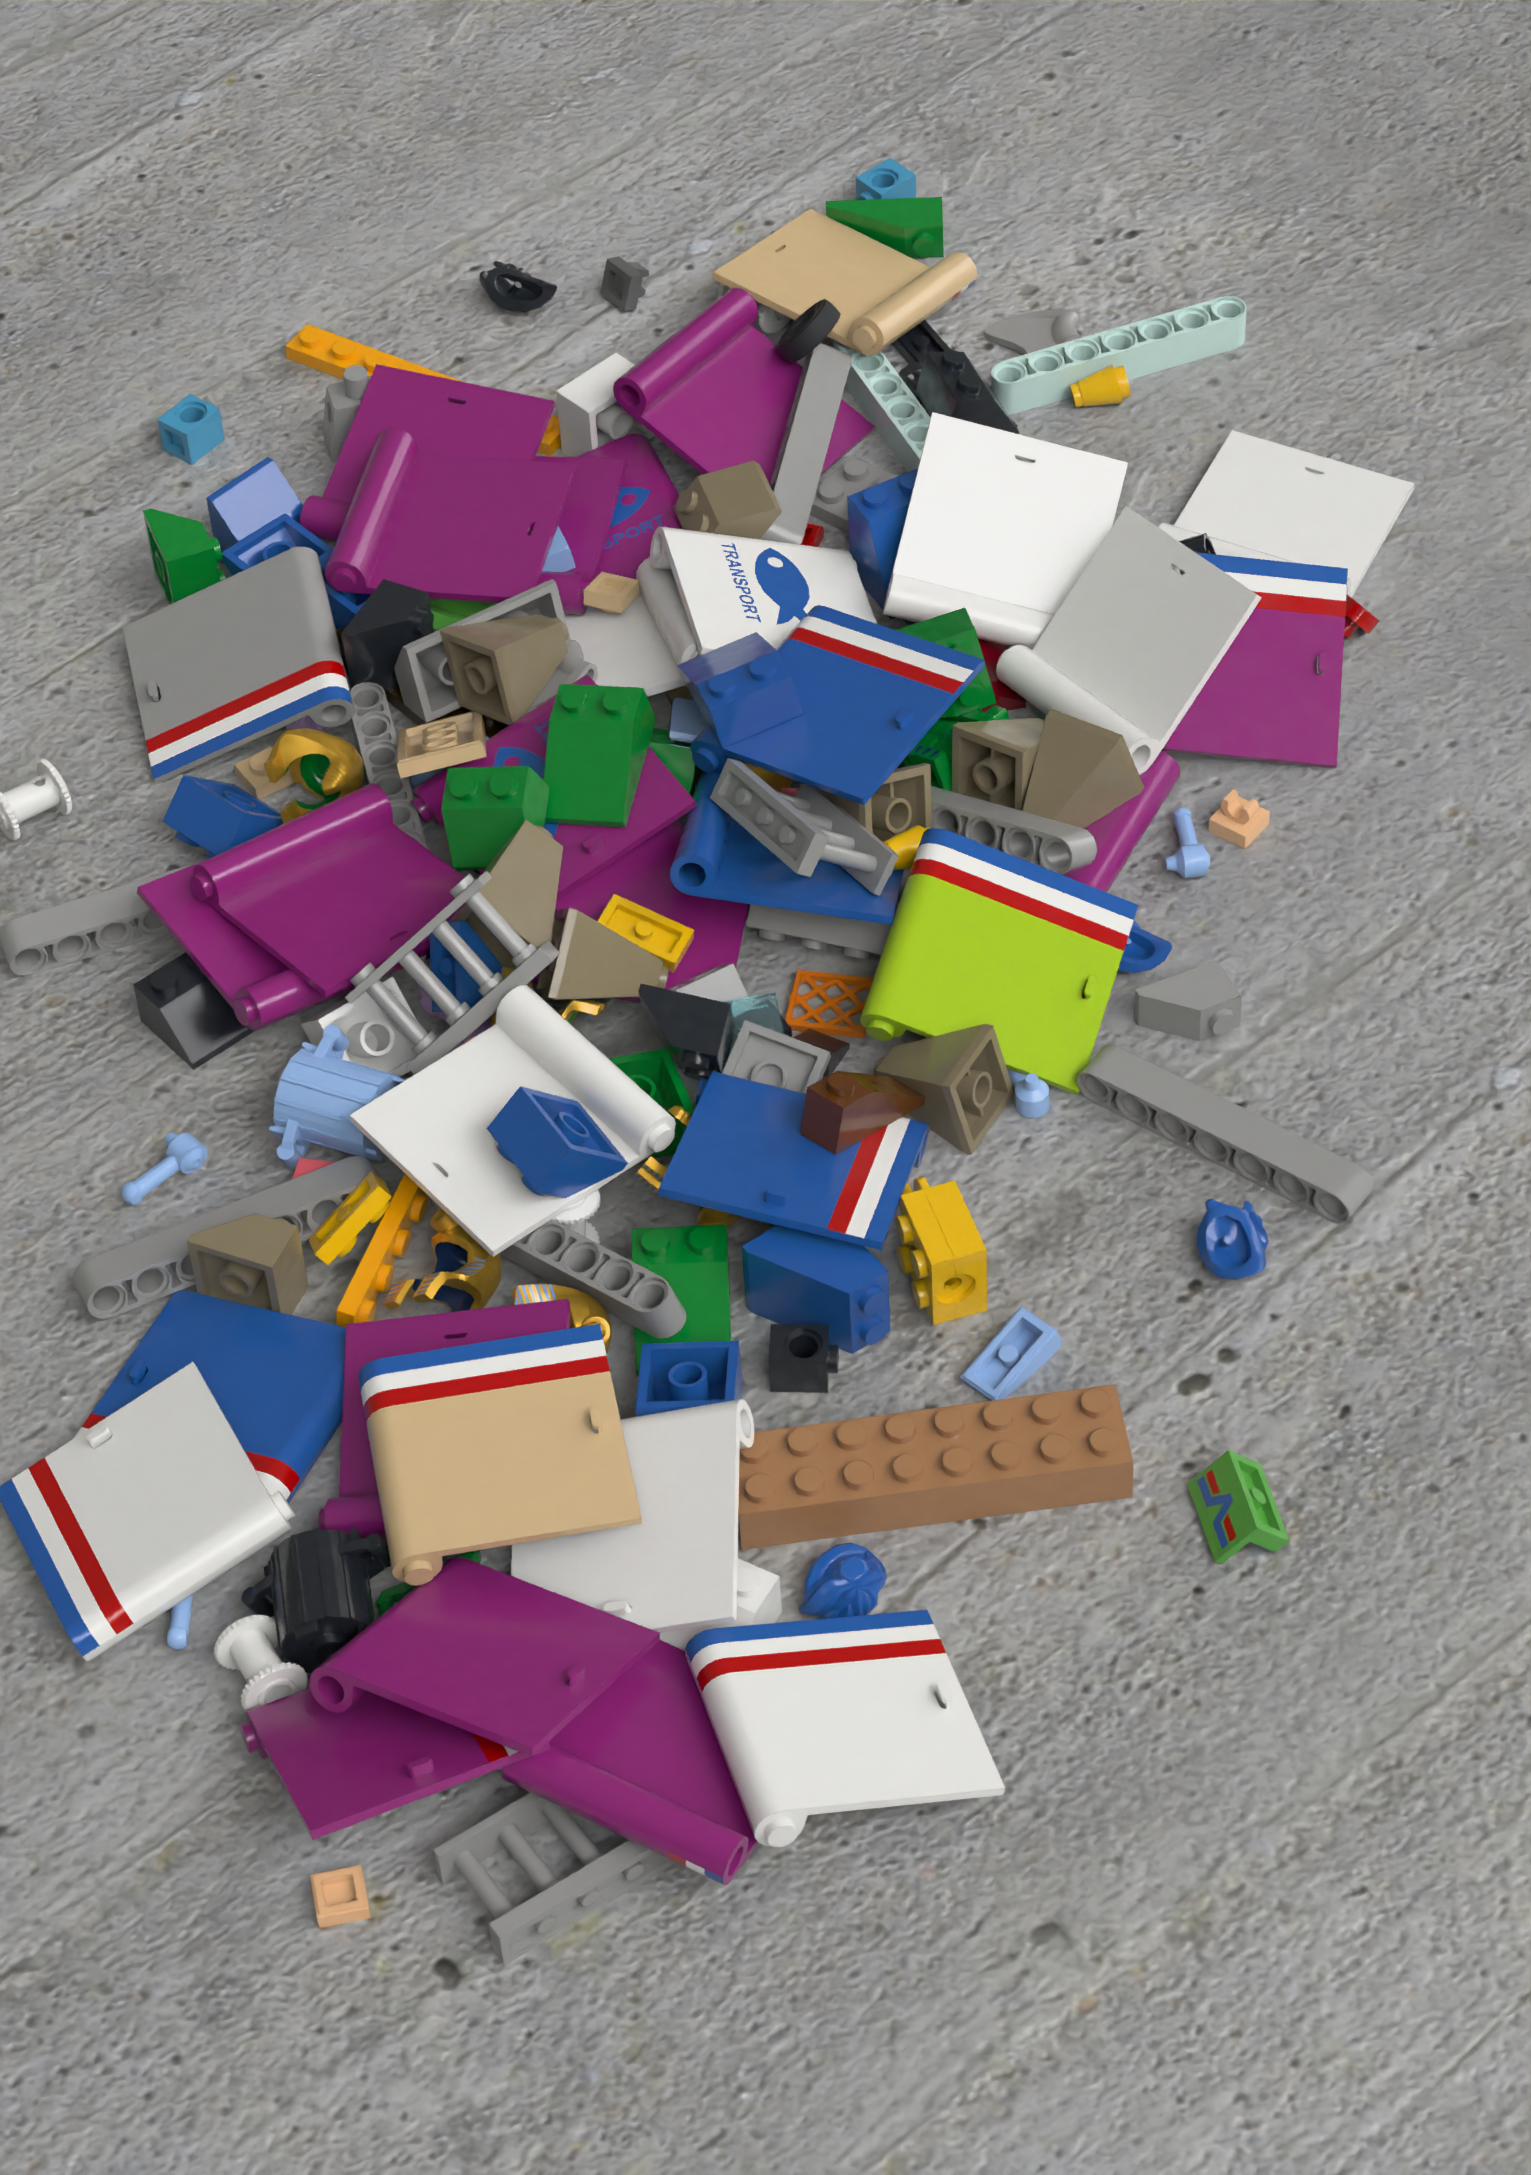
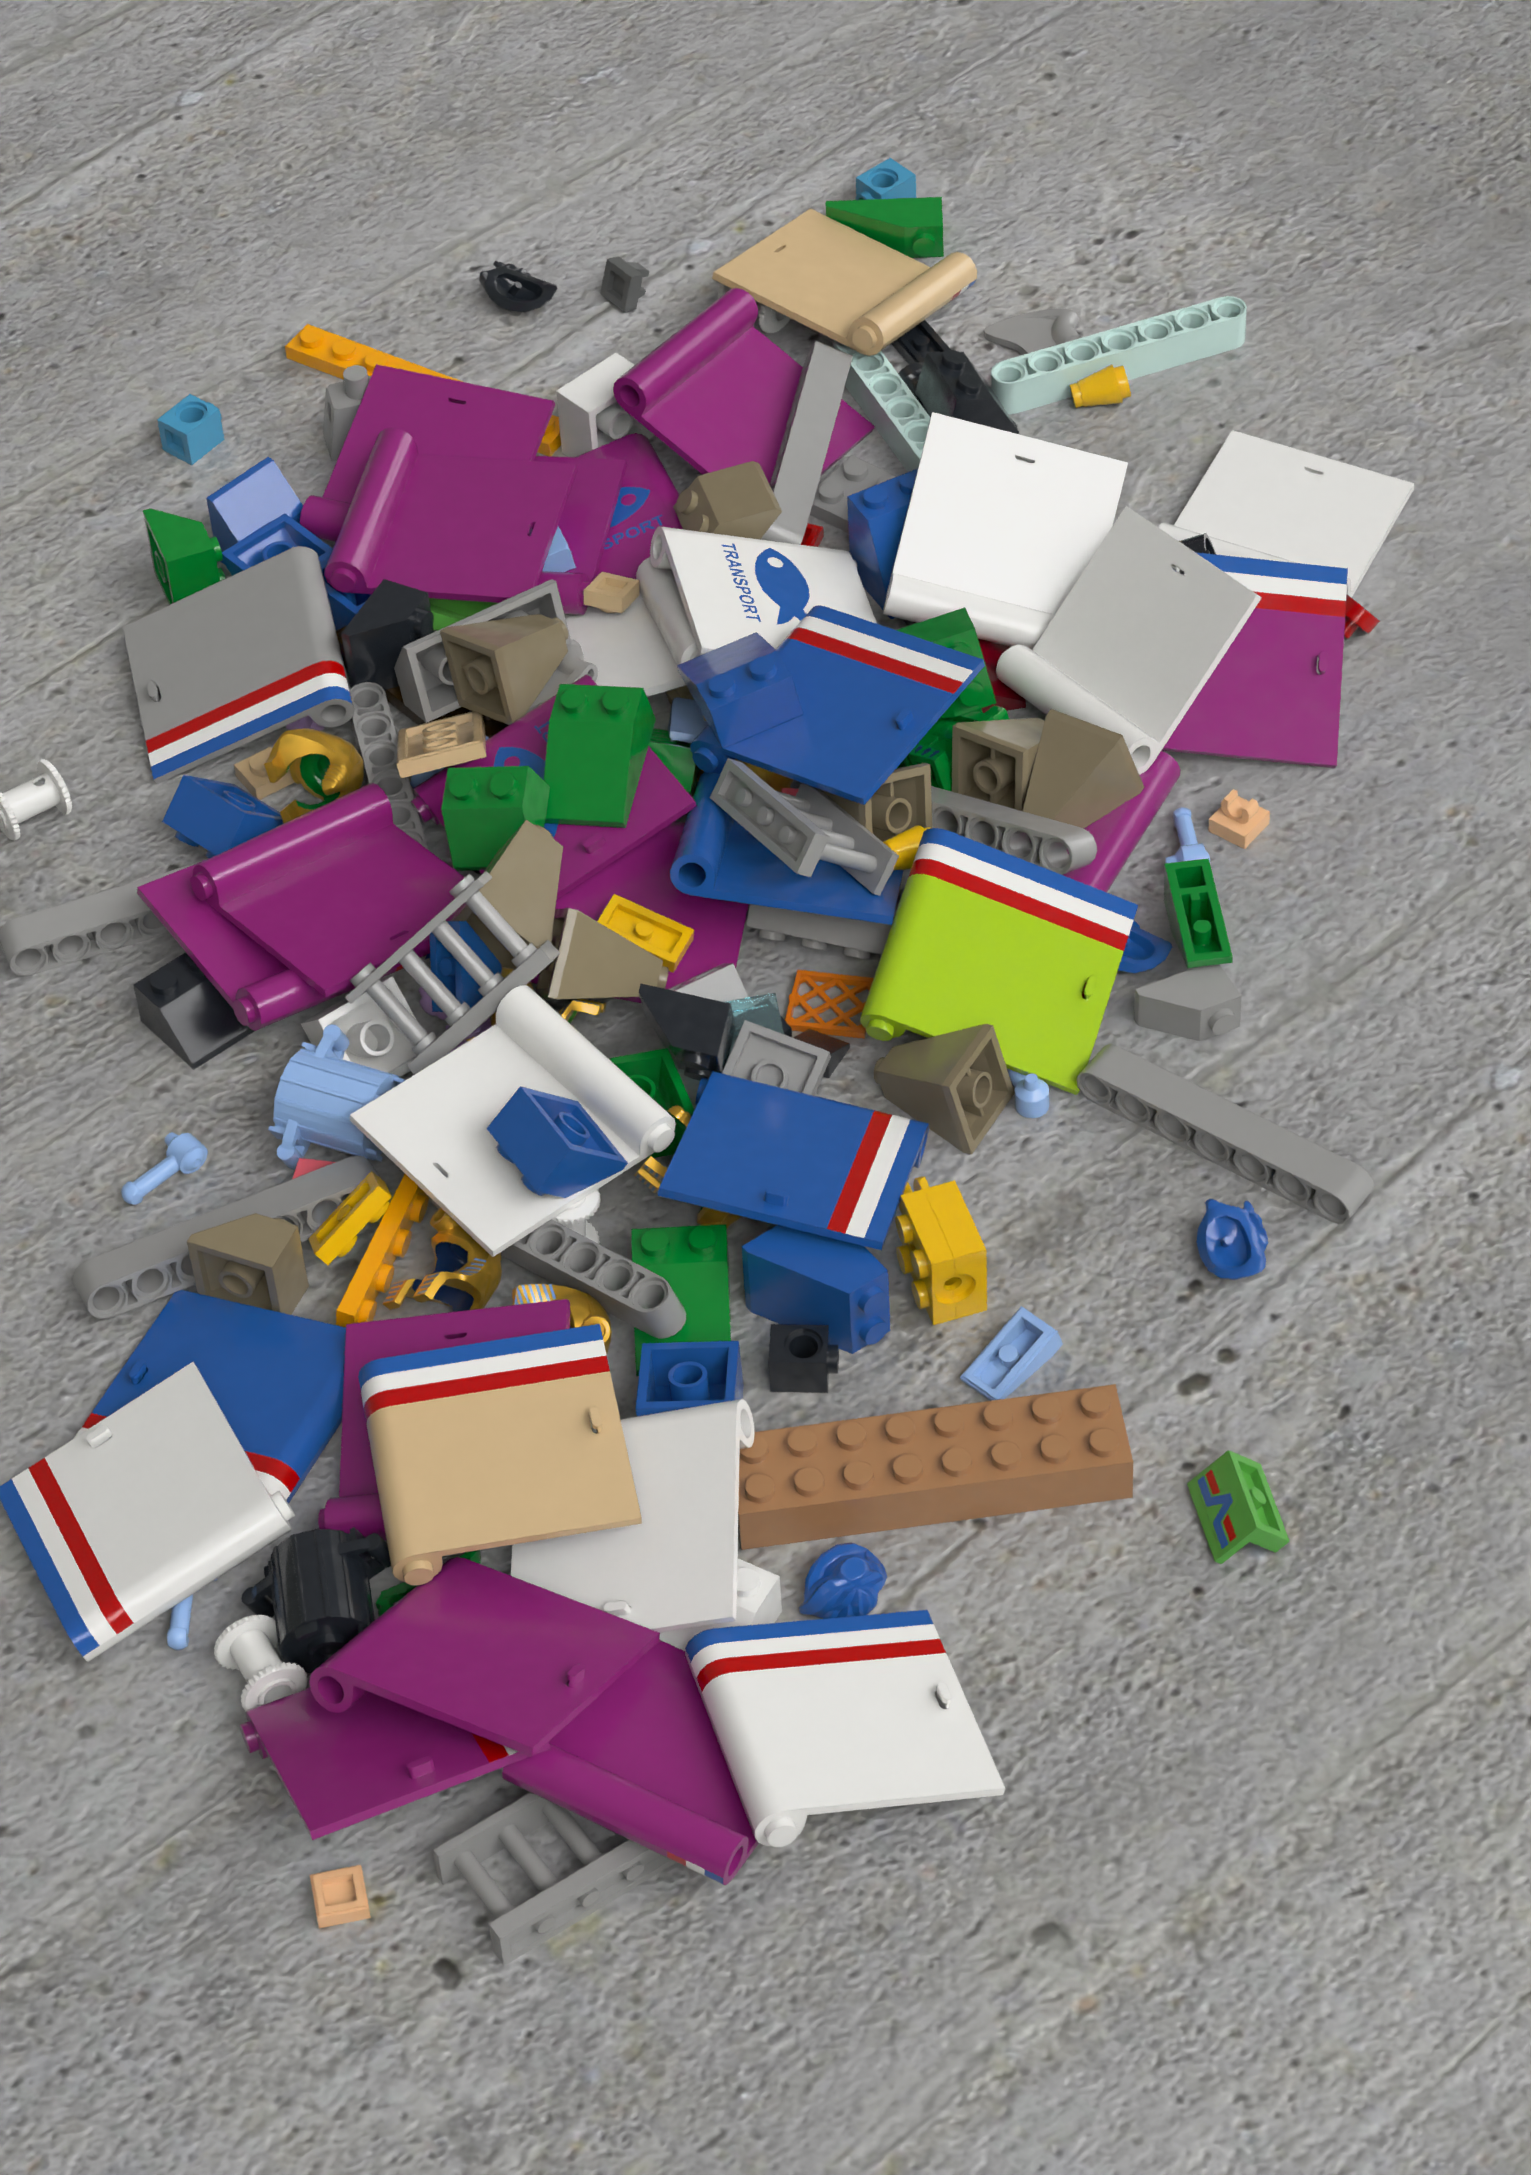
(808, 331): black tyre -> none
(852, 1107): reddish brown slope -> none
(1196, 913): none -> green slope

